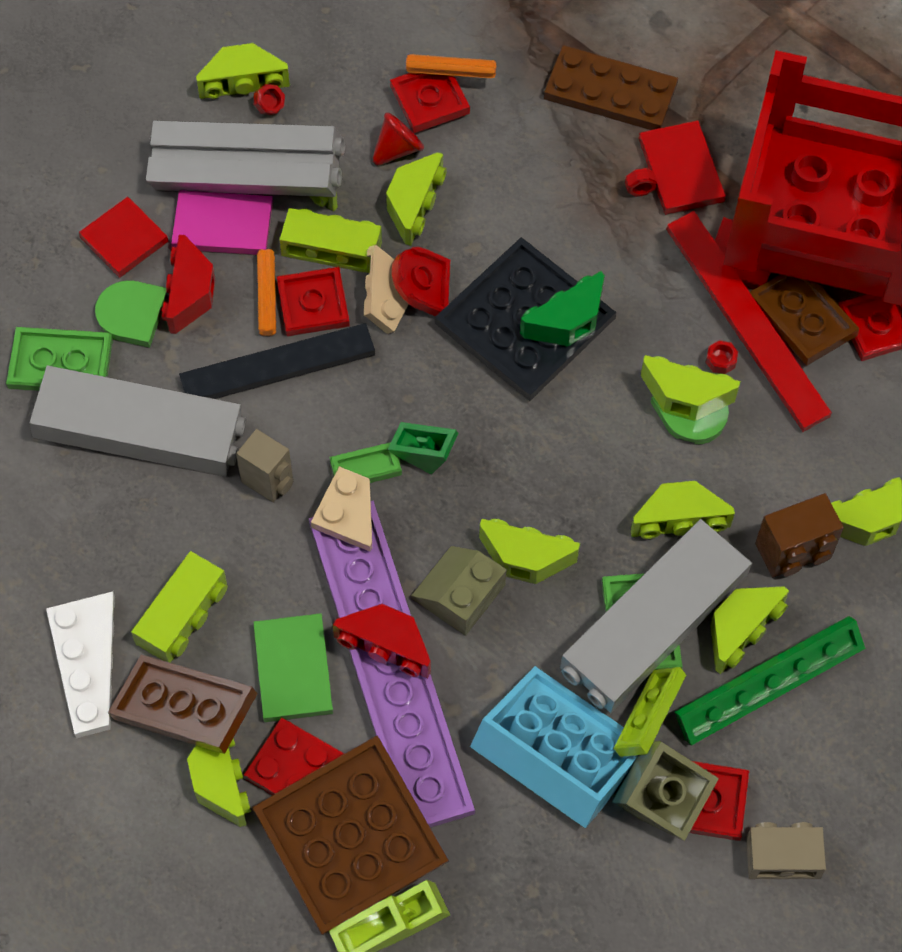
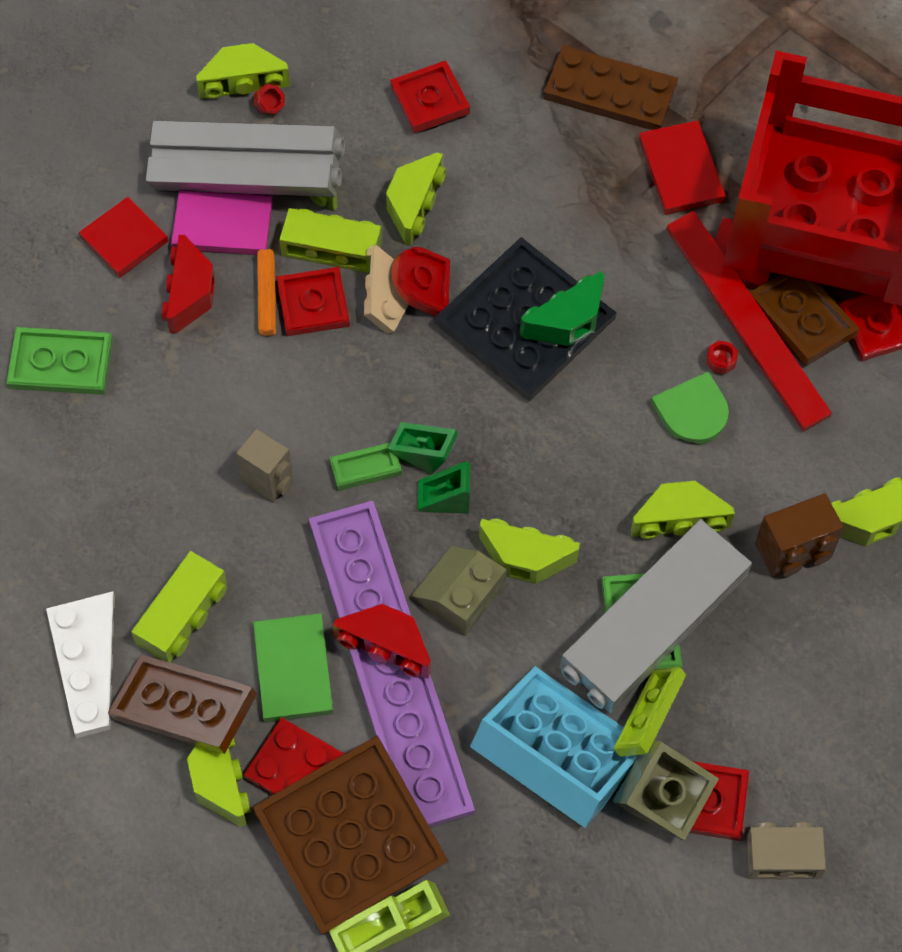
(131, 311): bright green tile -> none
(137, 421): light grey brick -> none
(279, 363): black tile -> none
(346, 510): tan wing -> none
(395, 141): red hat -> none
(446, 490): none -> green slope
(451, 66): orange axle -> none
(640, 182): red tile -> none
(687, 389): lime slope -> none
(742, 621): lime slope -> none
(770, 680): green plate -> none

